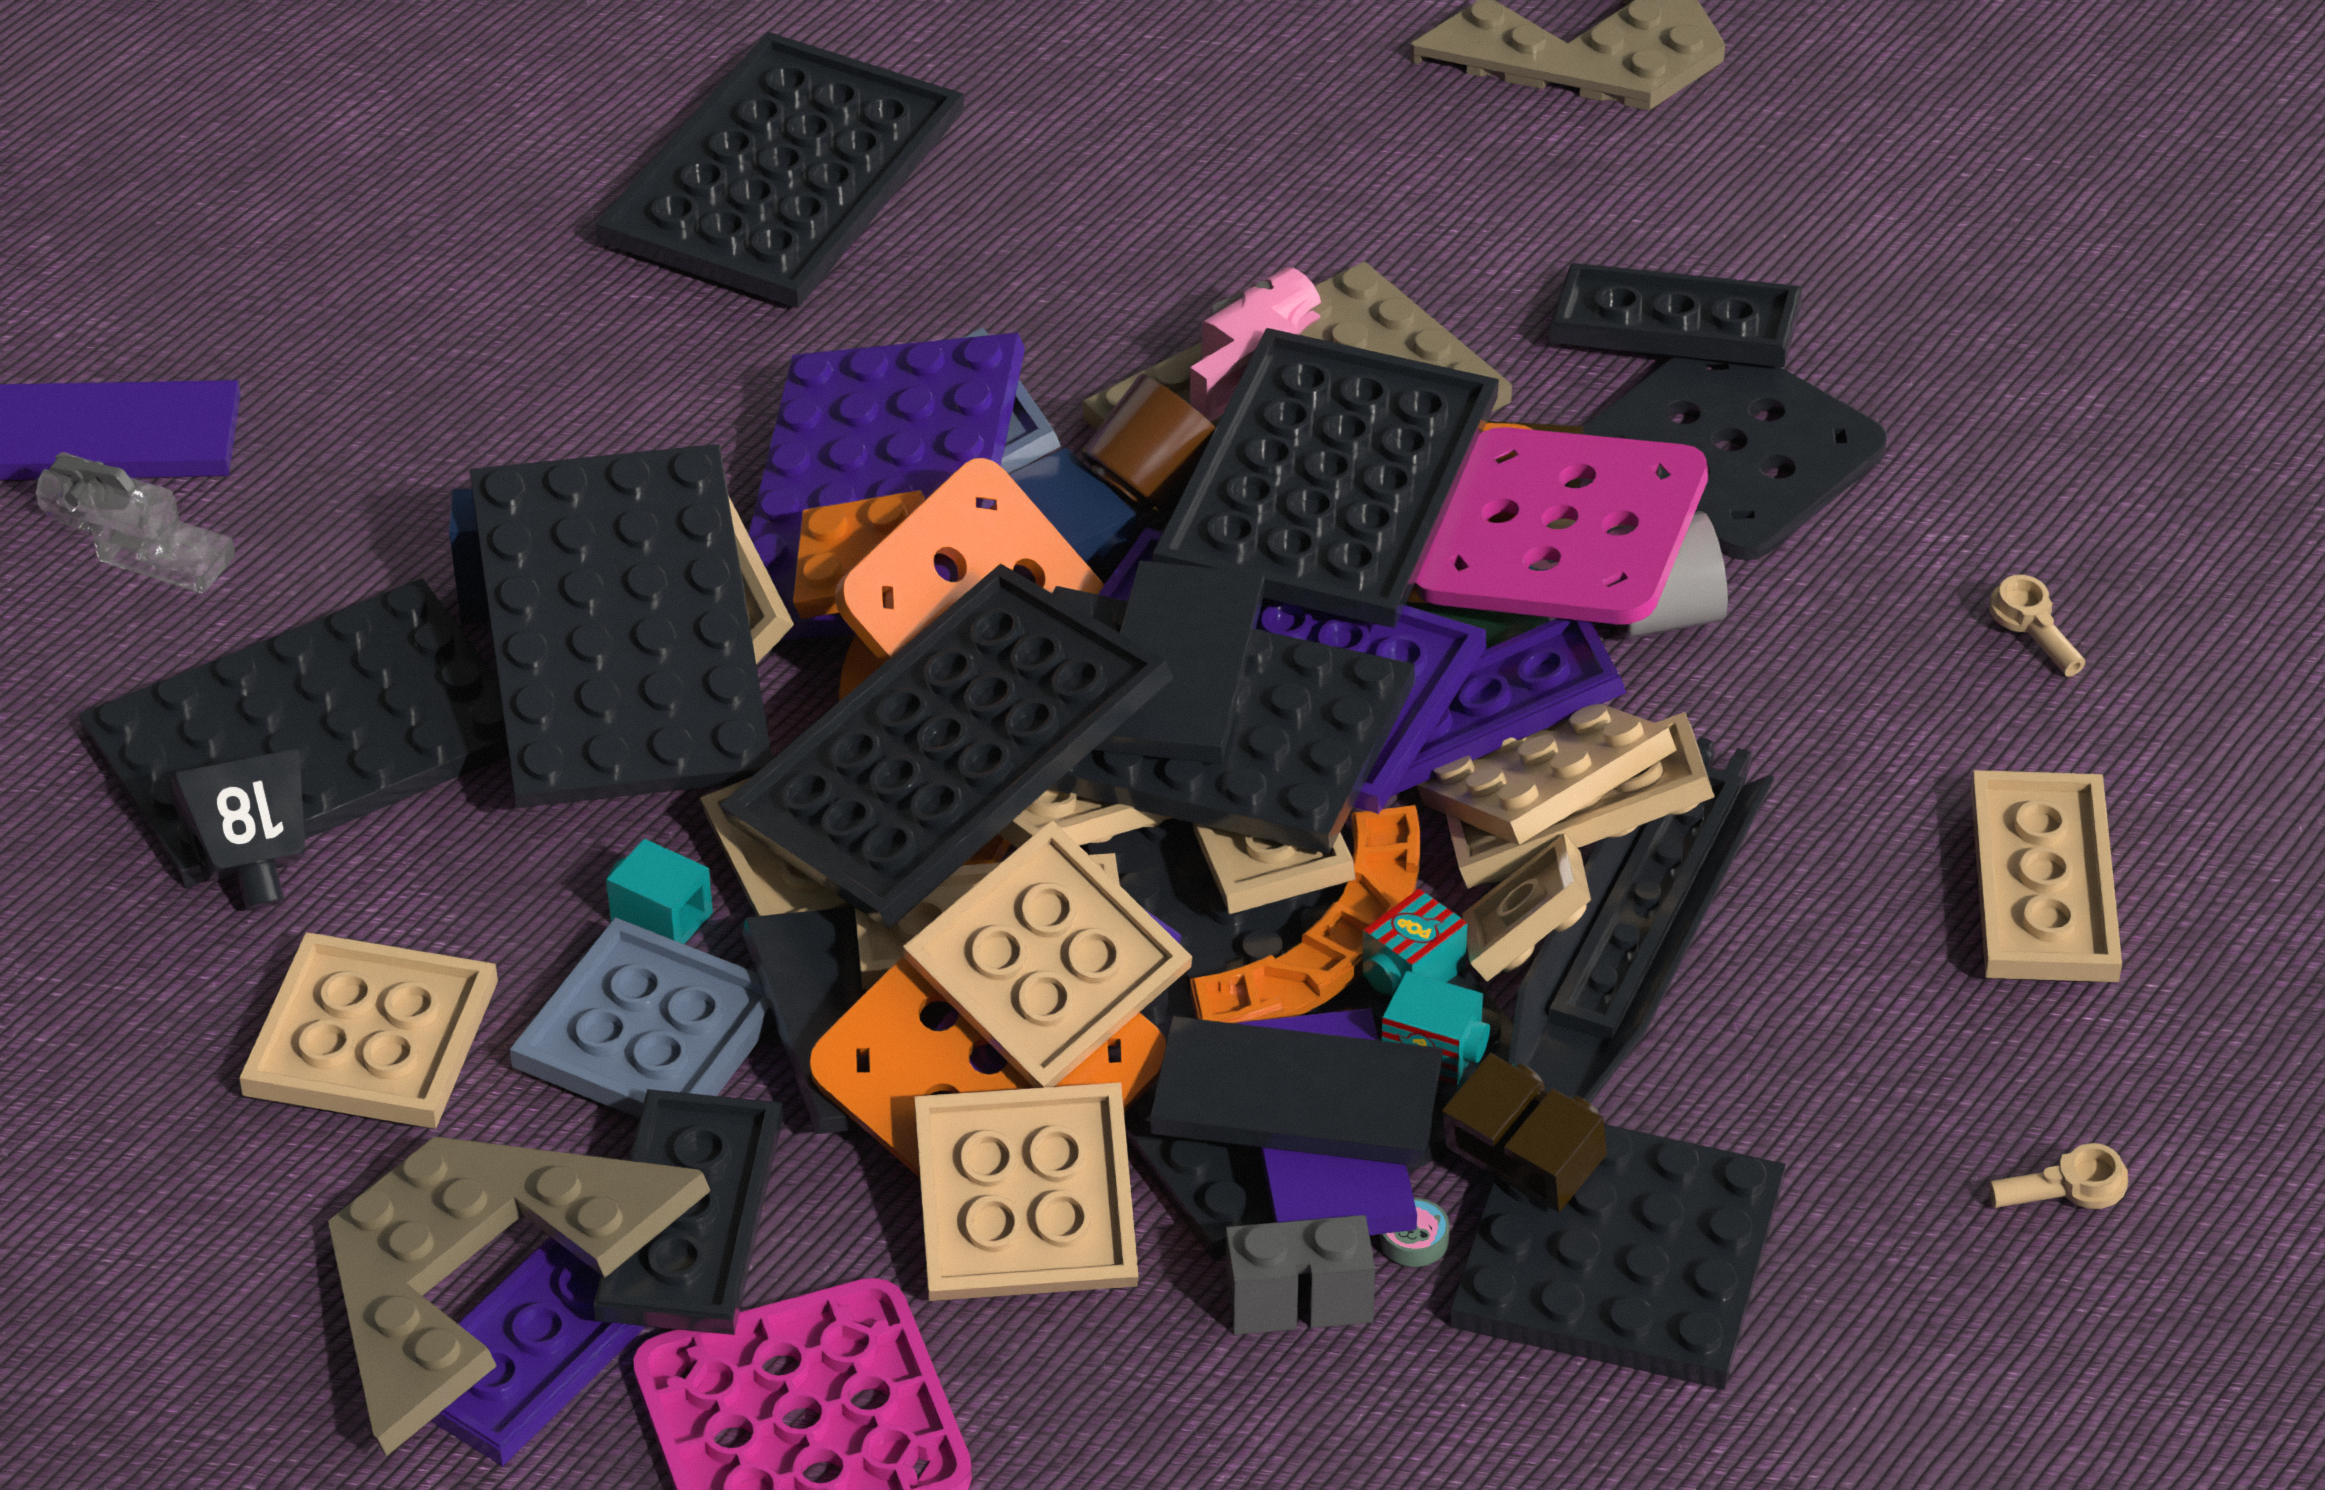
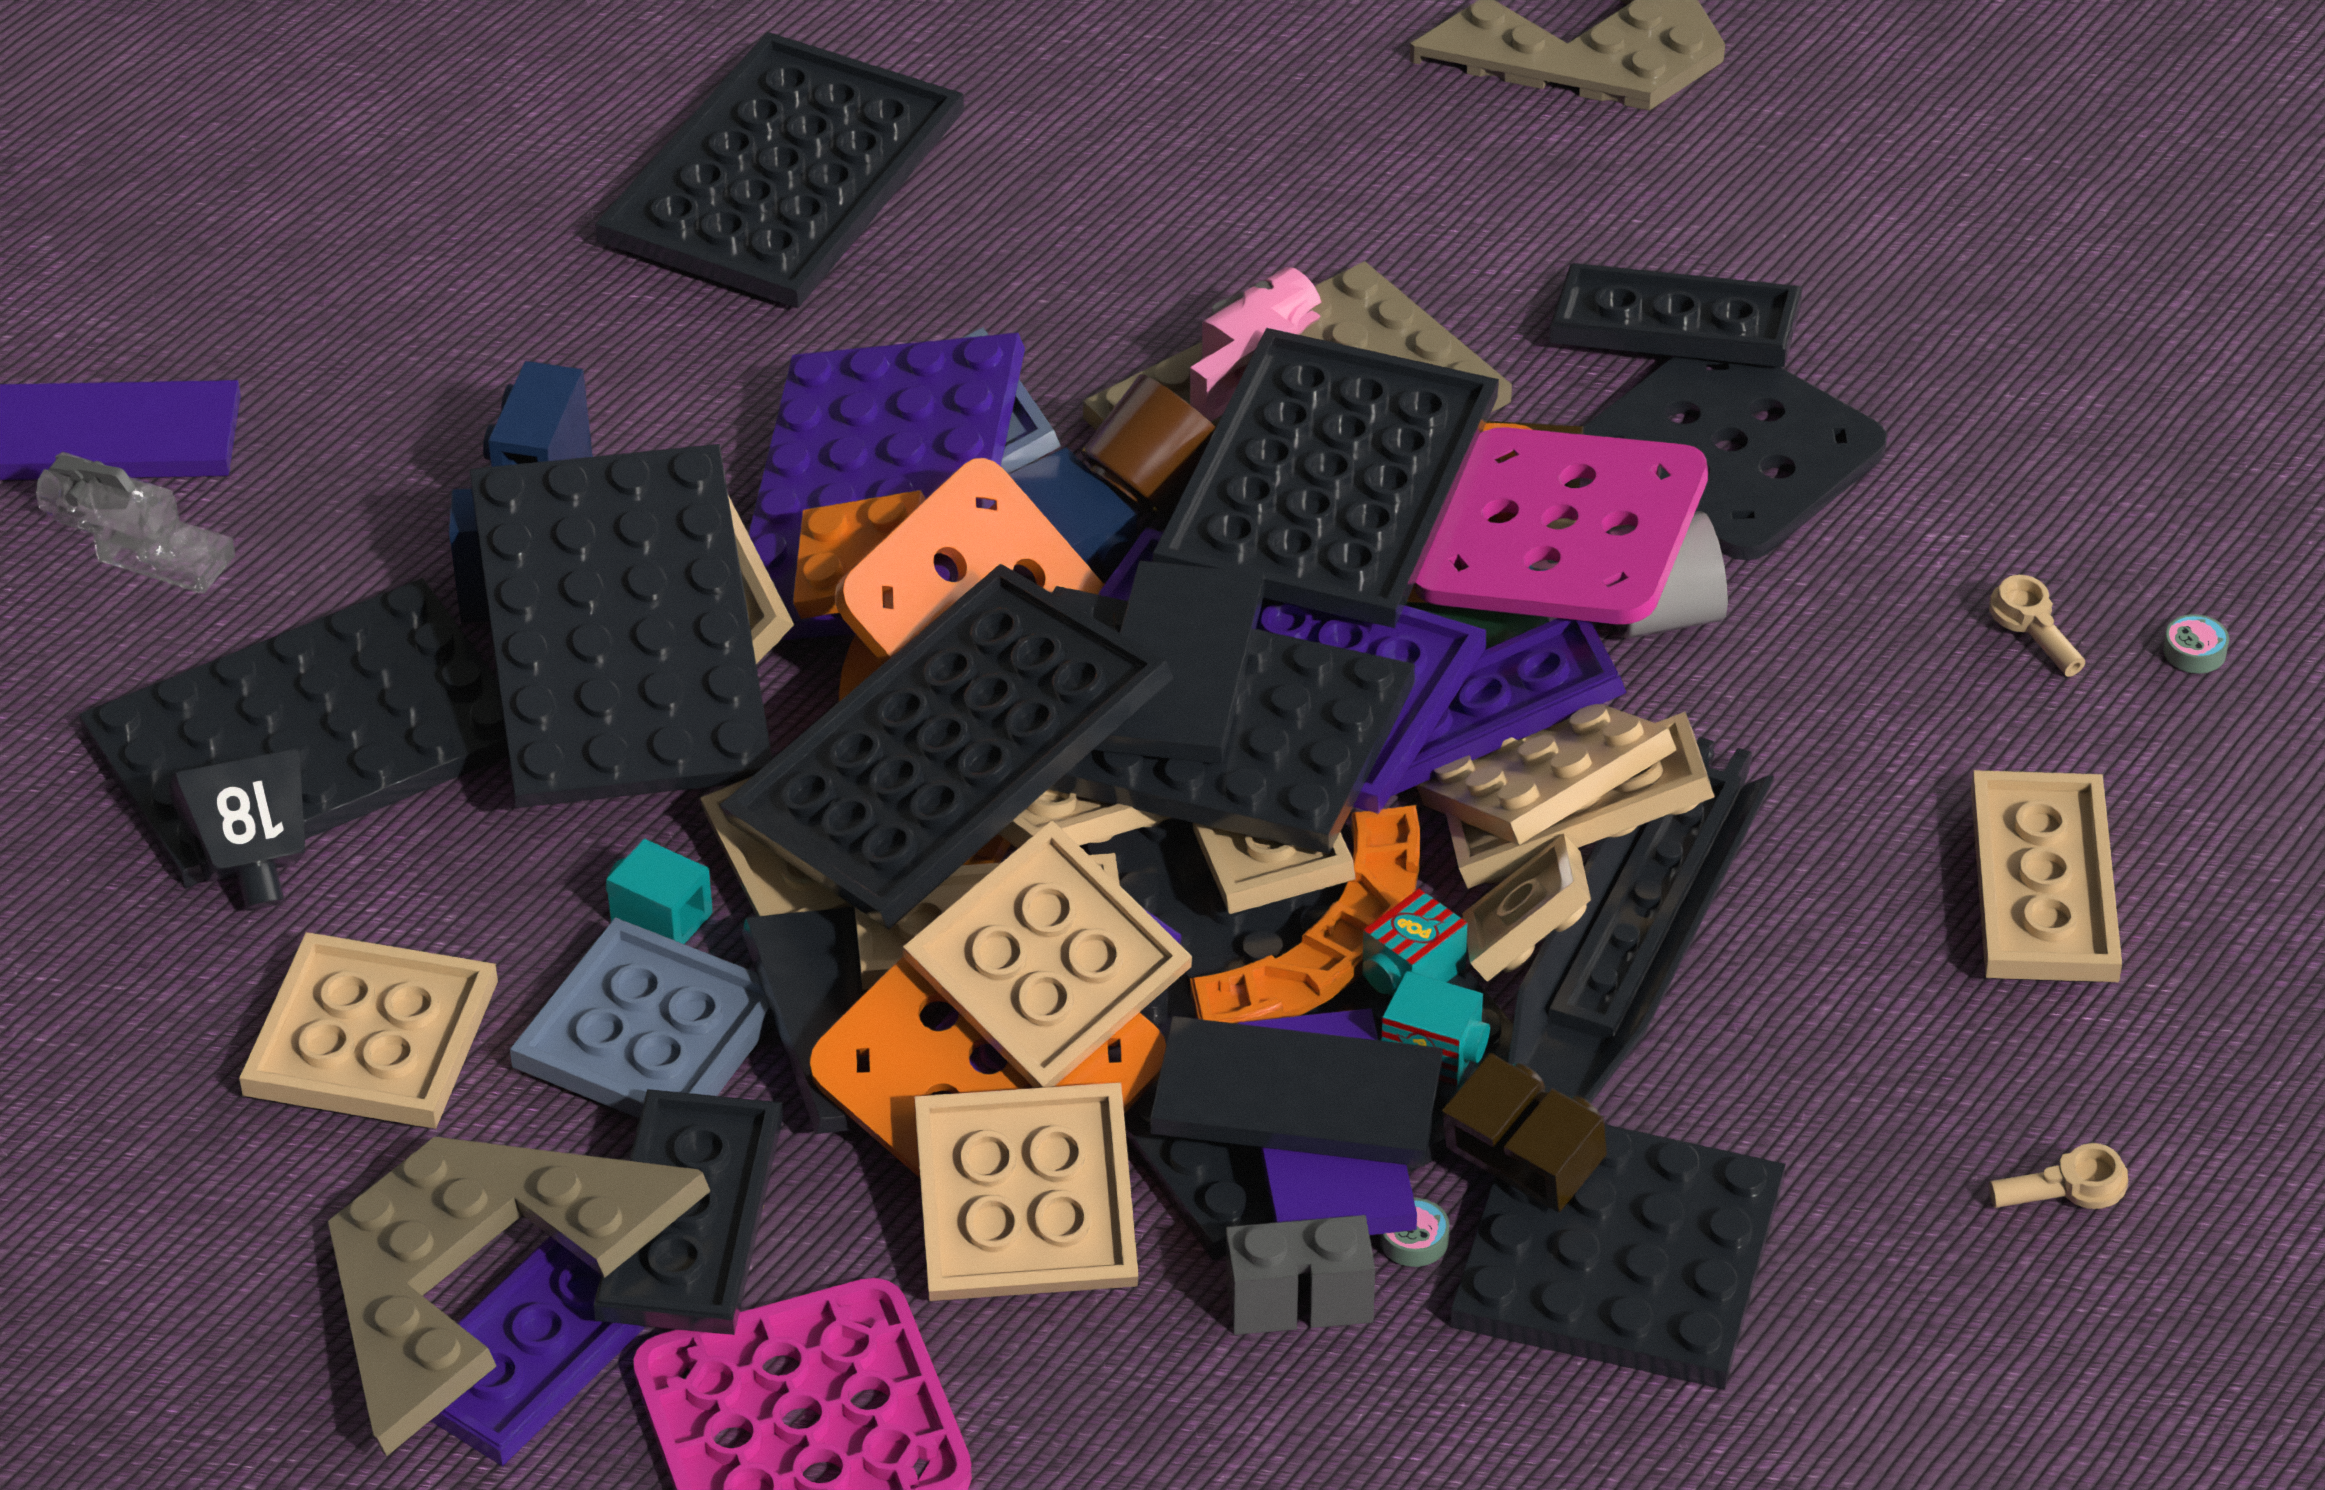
(541, 418): none -> dark blue brick
(2196, 643): none -> tile

